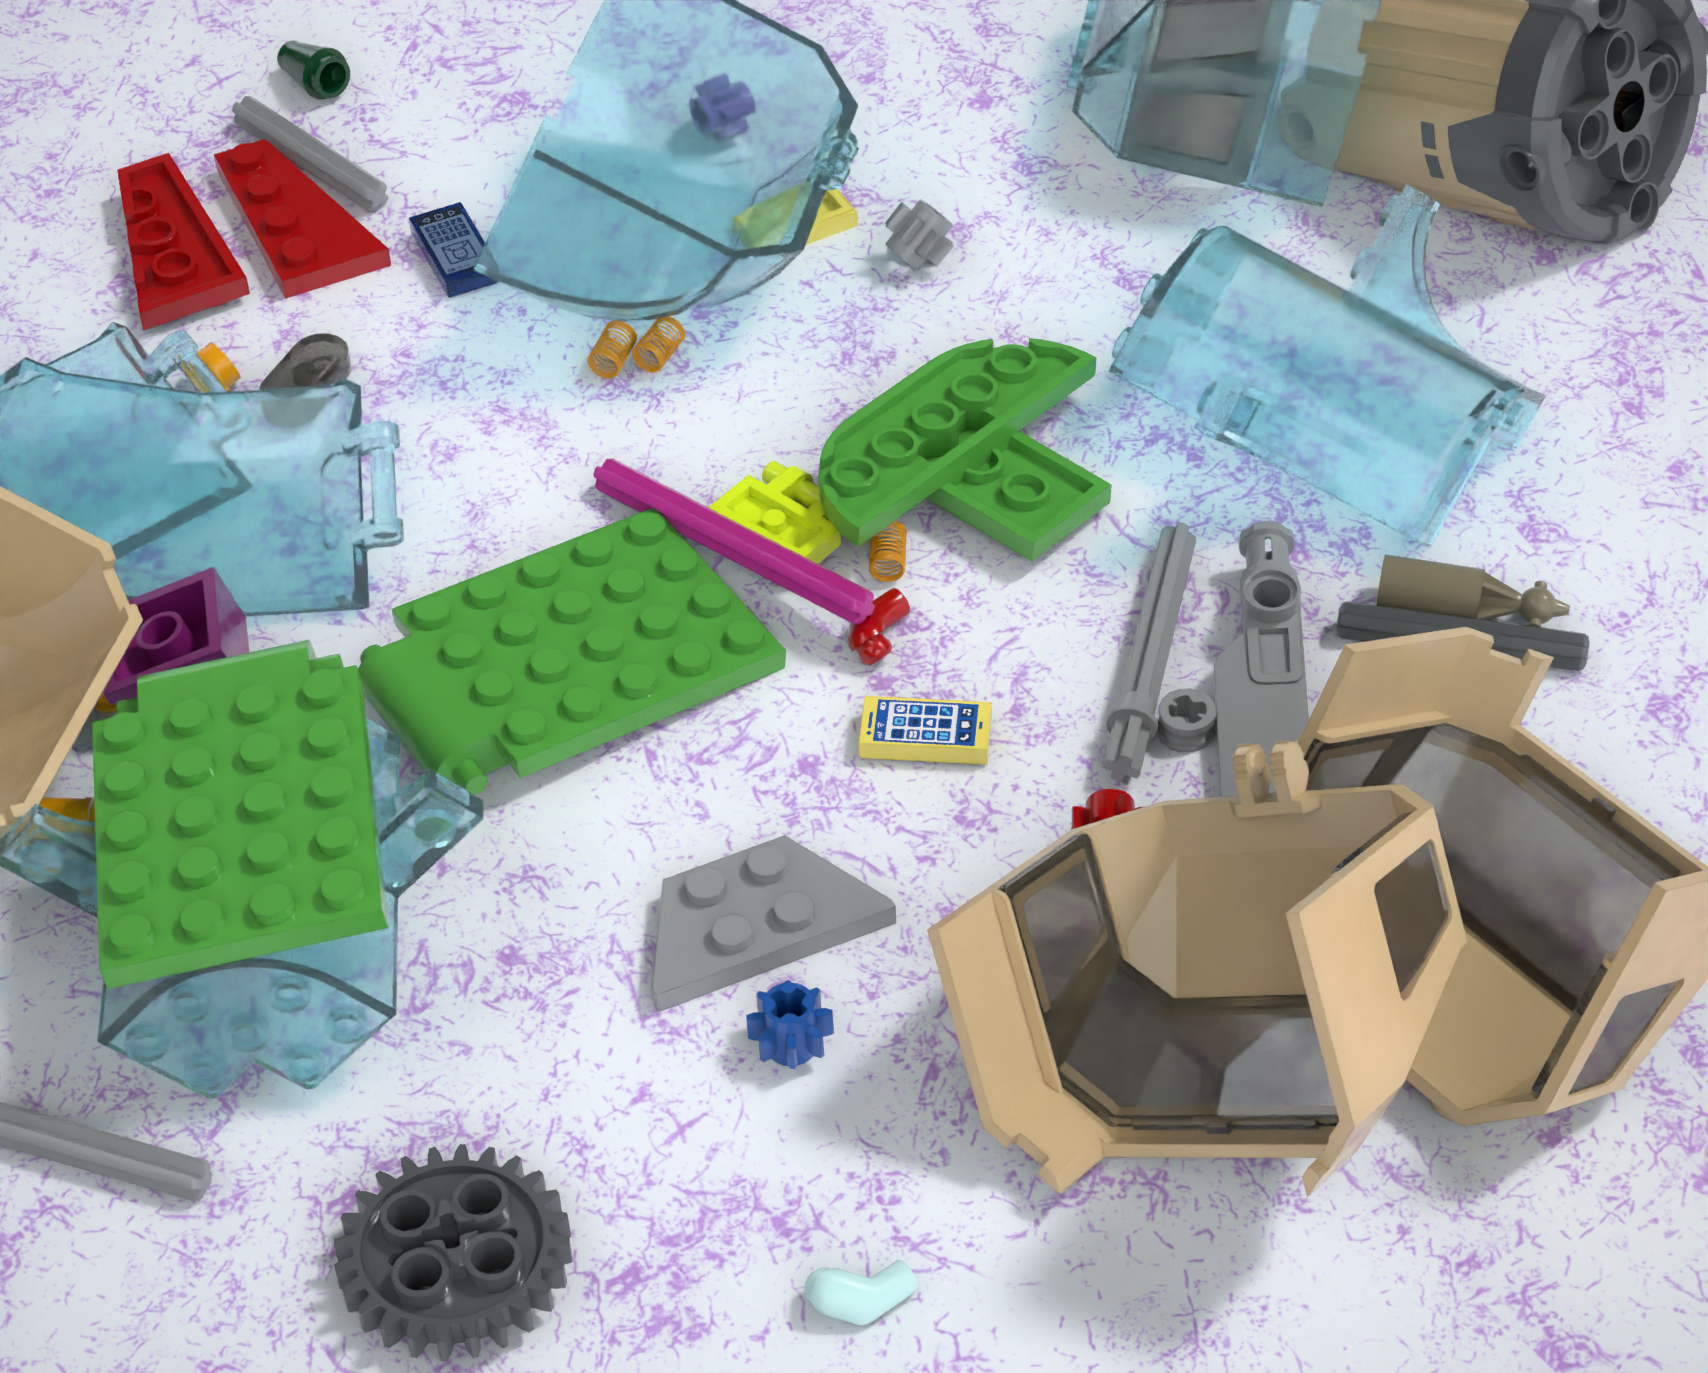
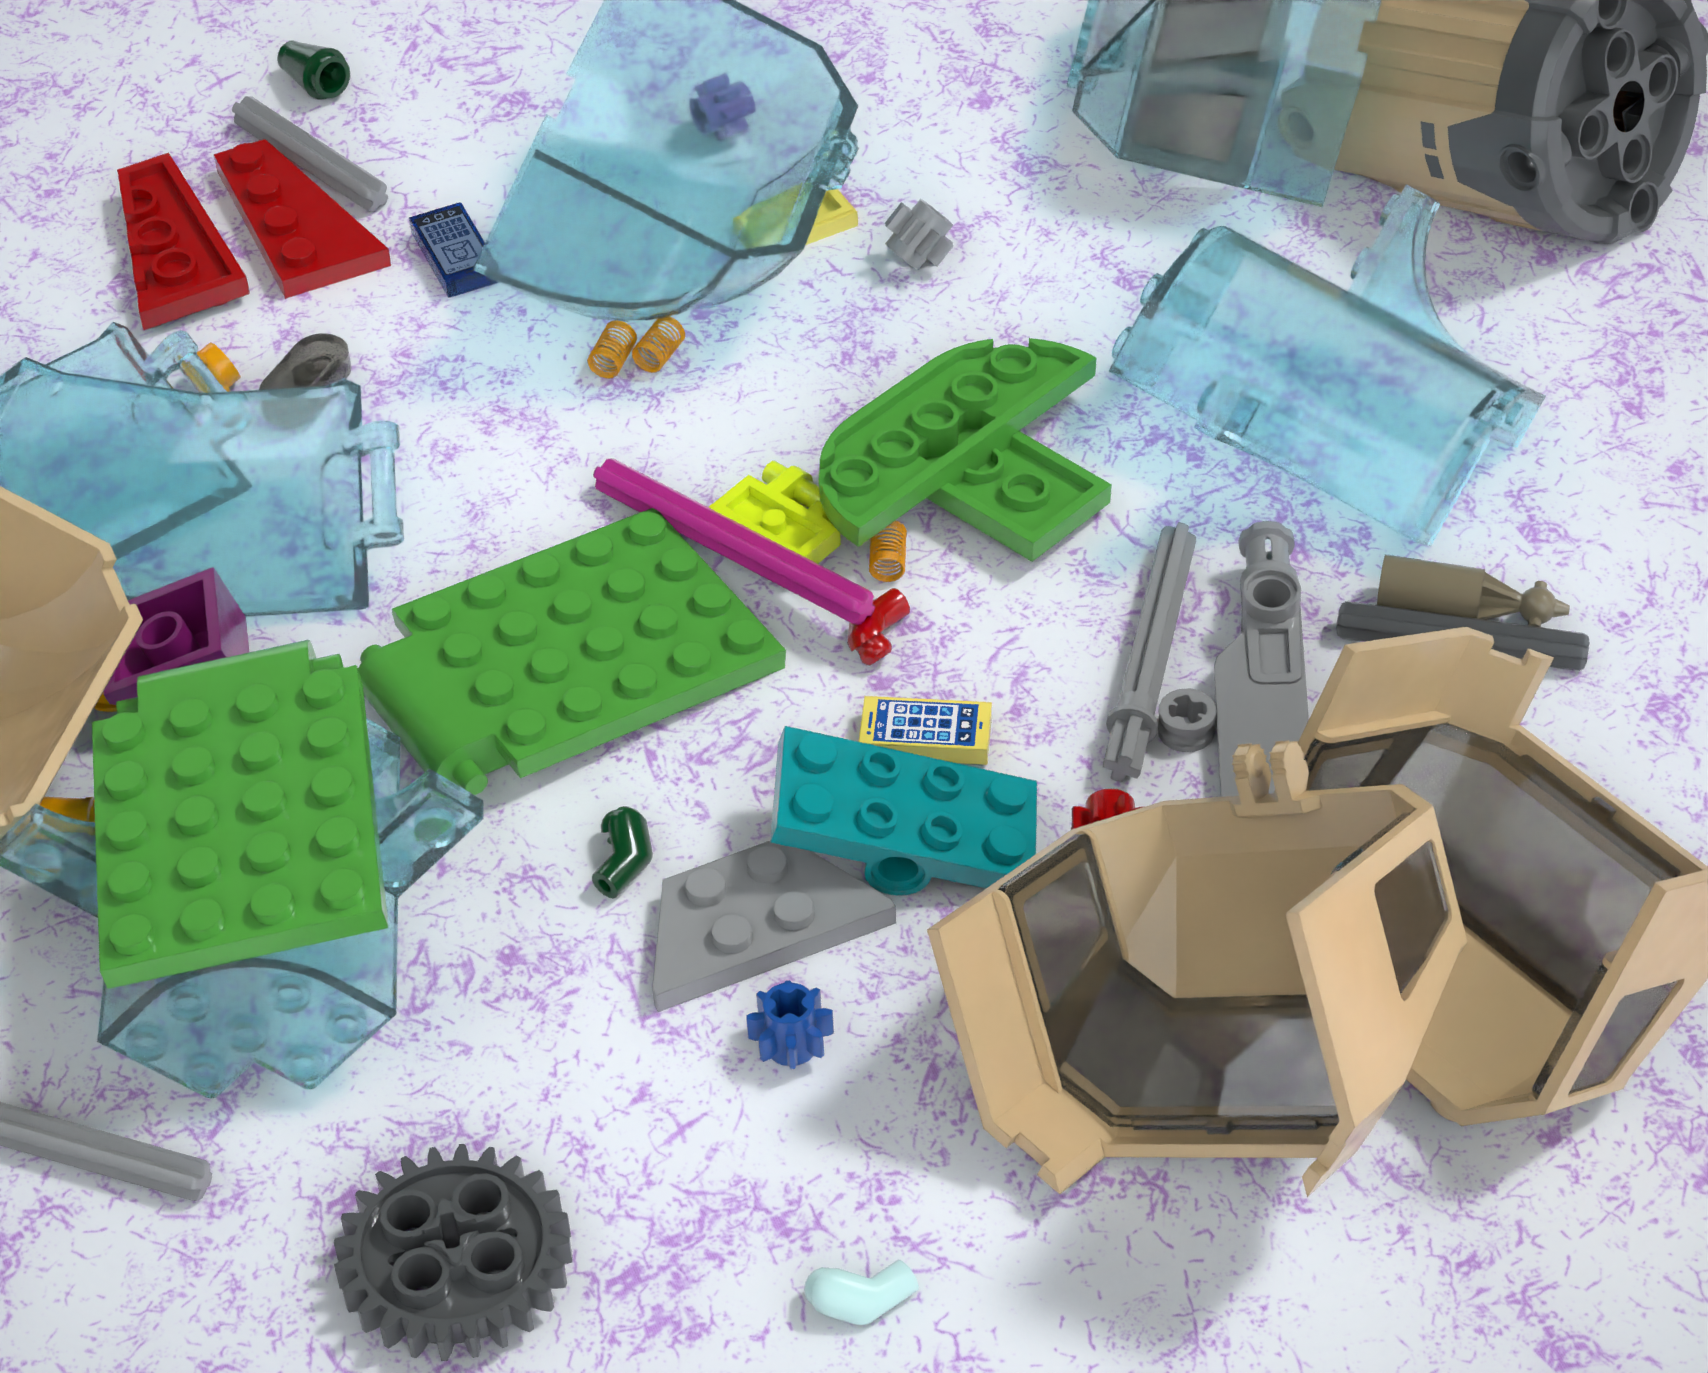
(631, 850): none -> dark green arm
(901, 812): none -> teal plate

